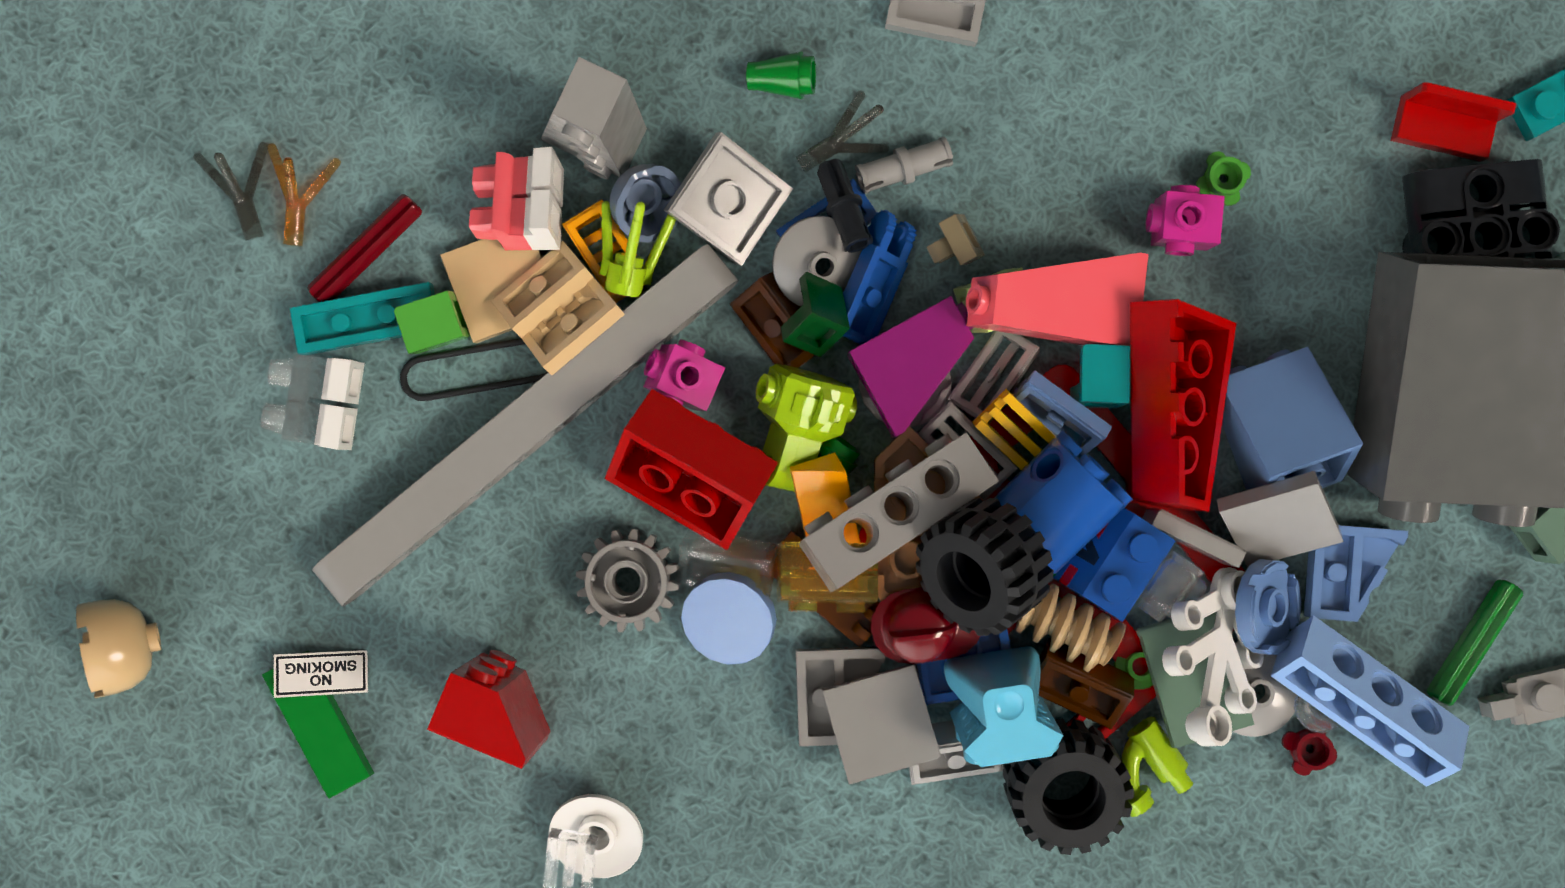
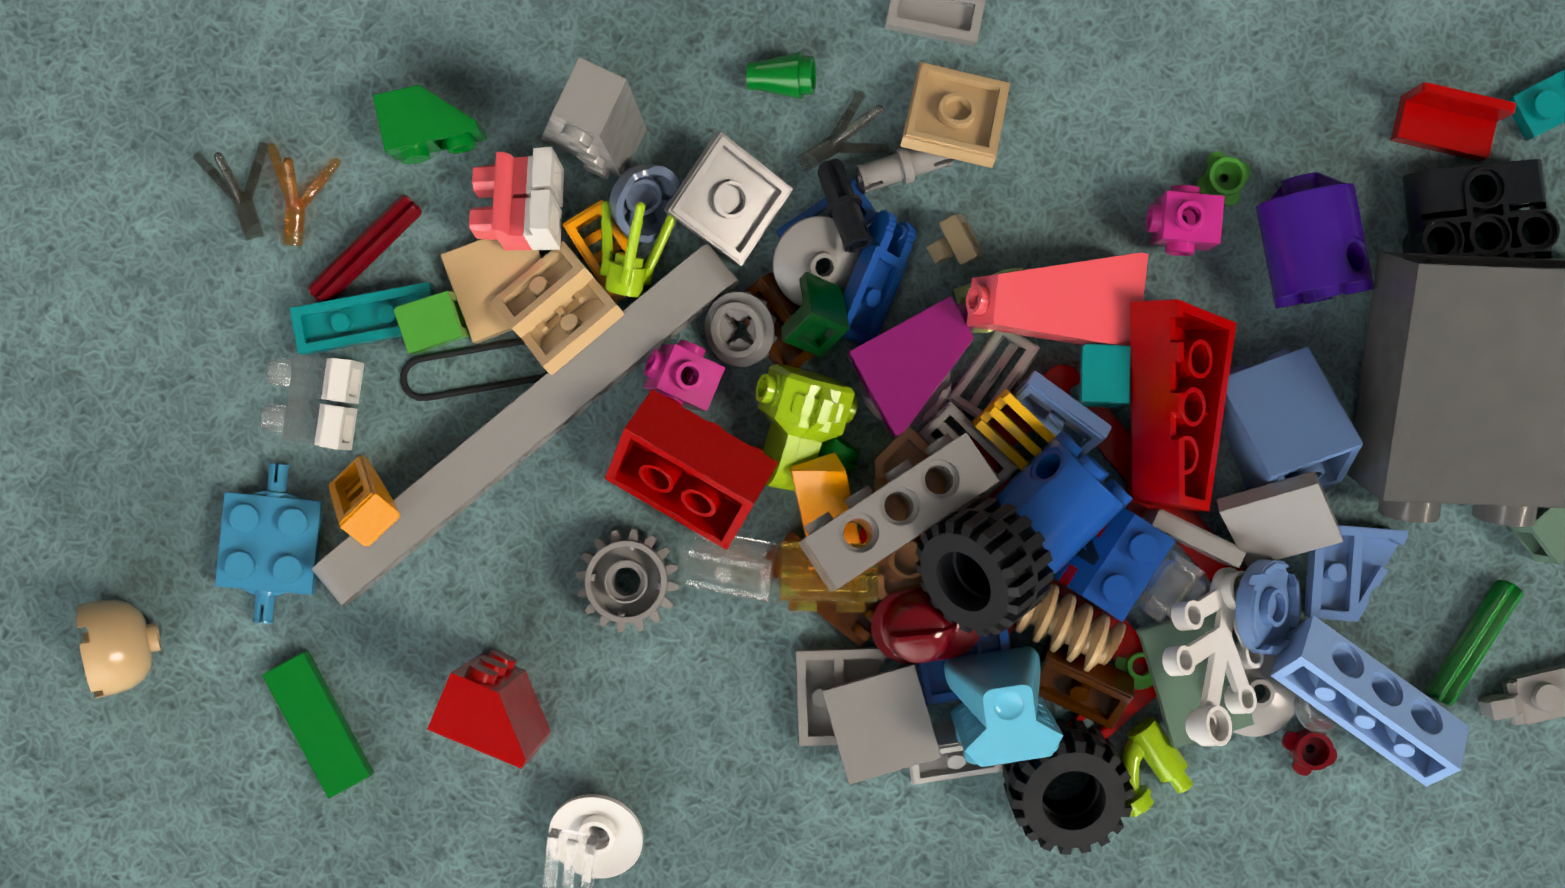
(269, 543): none -> dark azure plate
(320, 673): white sticker -> none
(362, 502): none -> light orange slope
(421, 123): none -> green slope
(721, 329): none -> light grey gear
(728, 618): tile -> none
(955, 115): none -> tan tile
(1314, 241): none -> dark purple cylinder

